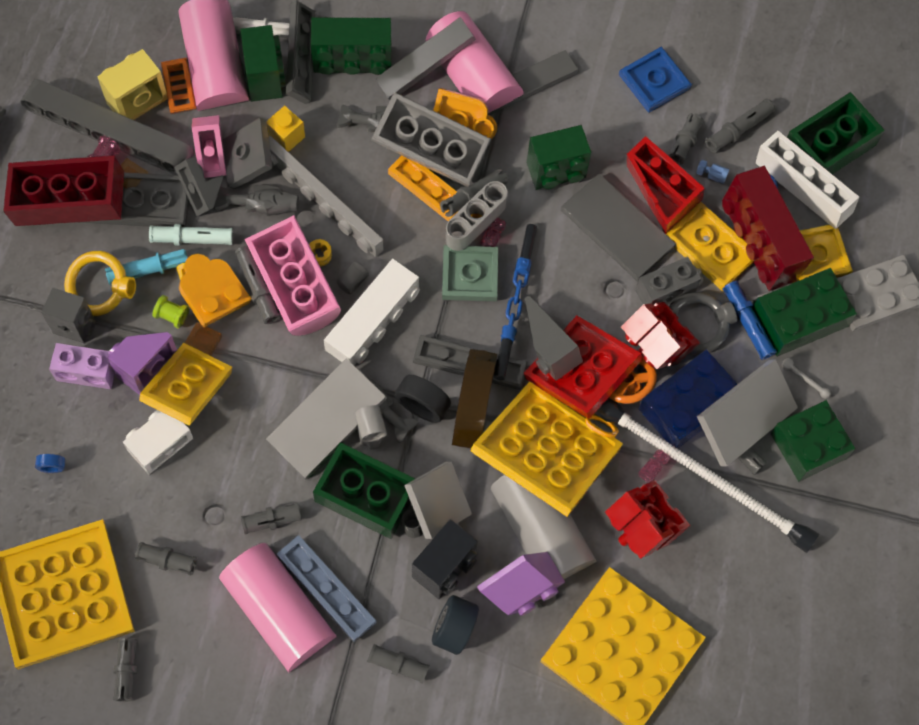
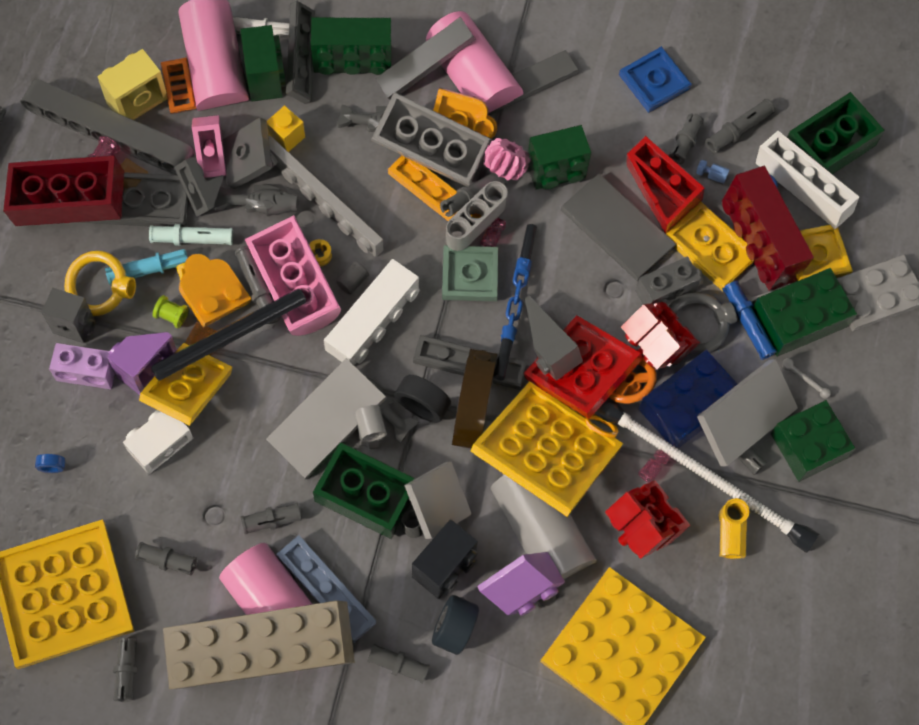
(228, 334): none -> black axle
(258, 645): none -> dark tan brick
(506, 159): none -> bright pink gear
(733, 531): none -> yellow piece

